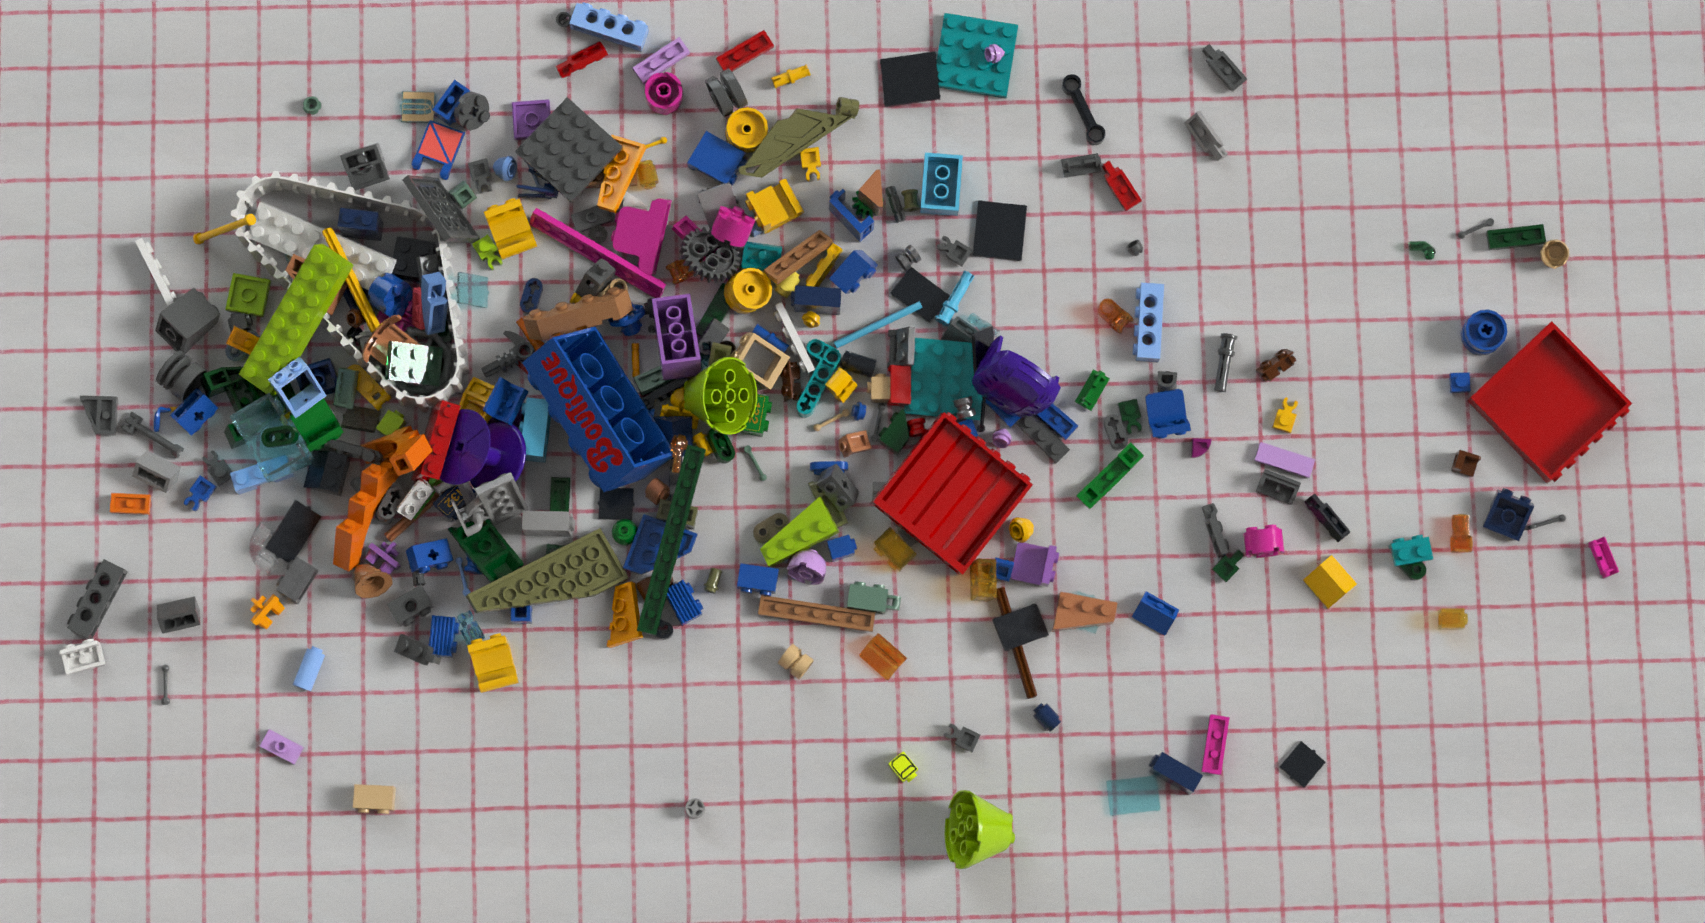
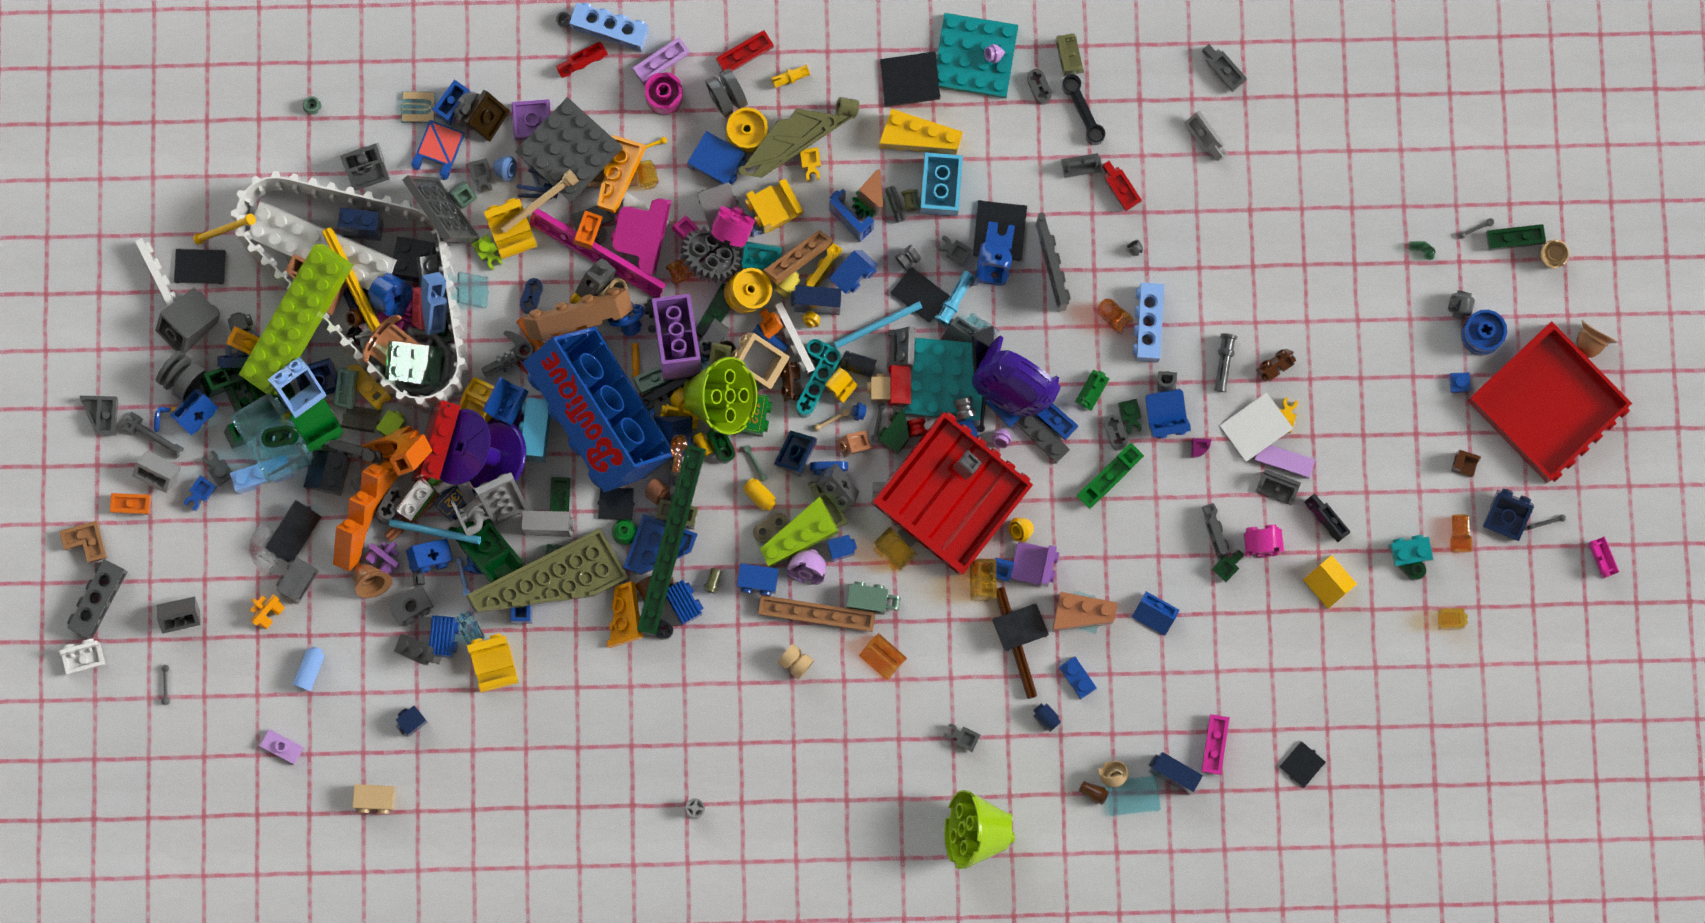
(89, 537): none -> medium nougat plate
(199, 266): none -> black piece
(231, 361): none -> dark blue beam
(248, 295): lime plate -> none
(410, 721): none -> dark blue brick
(434, 531): none -> medium azure piece
(486, 115): none -> dark brown tile
(568, 179): none -> tan piece
(588, 230): none -> orange plate
(759, 494): none -> yellow head
(771, 323): none -> orange plate
(796, 452): none -> dark blue slope
(903, 767): neon yellow brick -> none
(918, 135): none -> yellow wedge
(967, 465): none -> flat silver slope
(995, 256): none -> blue piece
(1035, 88): none -> dark grey beam
(1052, 263): none -> dark grey hinge
(1069, 54): none -> olive hinge
(1077, 677): none -> blue plate
(1094, 792): none -> reddish brown cone
(1113, 773): none -> tan hair
(1256, 427): none -> white sticker
(1461, 304): none -> dark grey head
(1592, 341): none -> medium nougat piece

